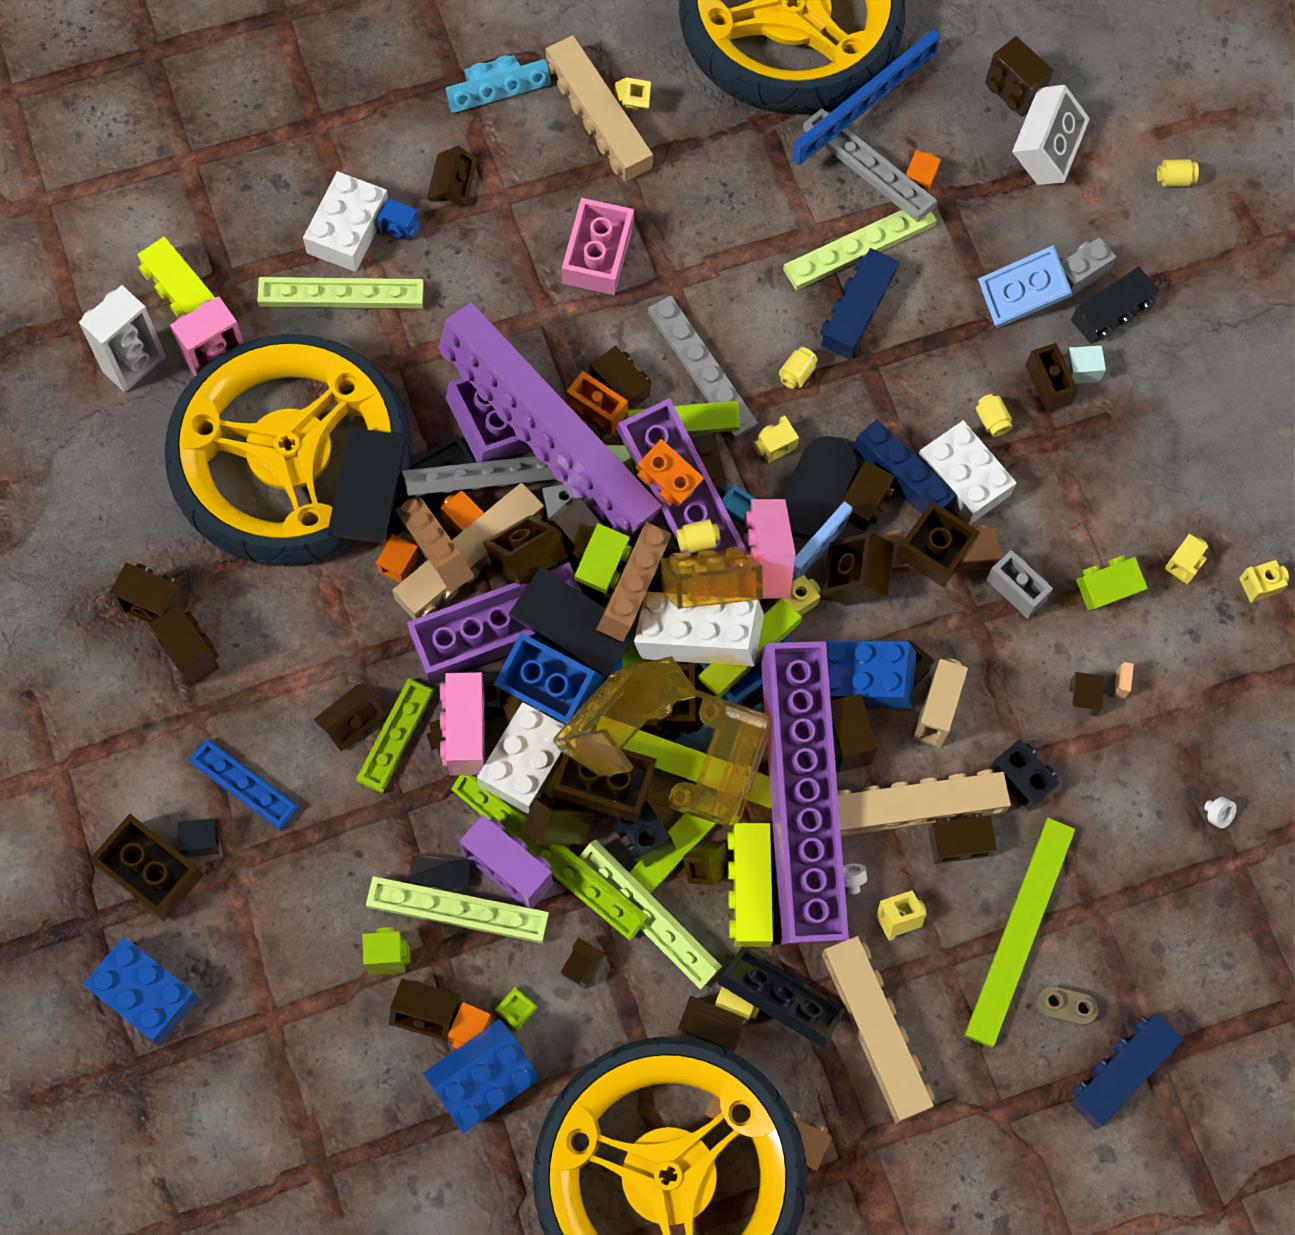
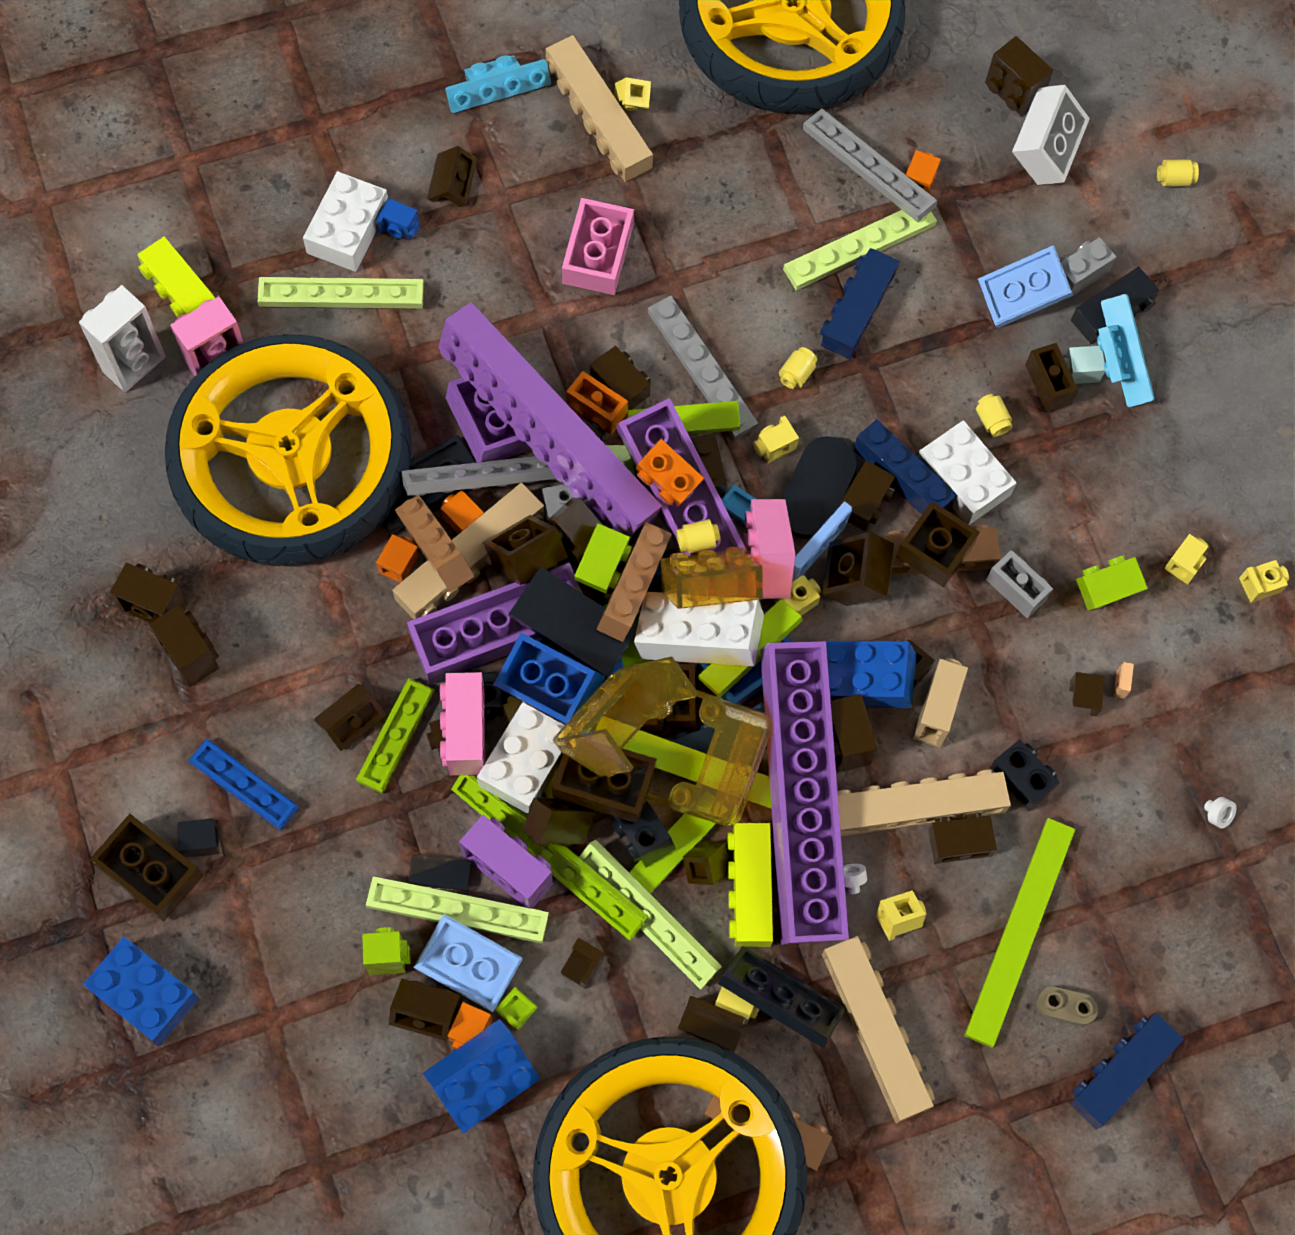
(367, 485): black tile -> none
(468, 962): none -> light blue tile
(865, 97): blue tile -> none
(1124, 351): none -> medium azure bracket

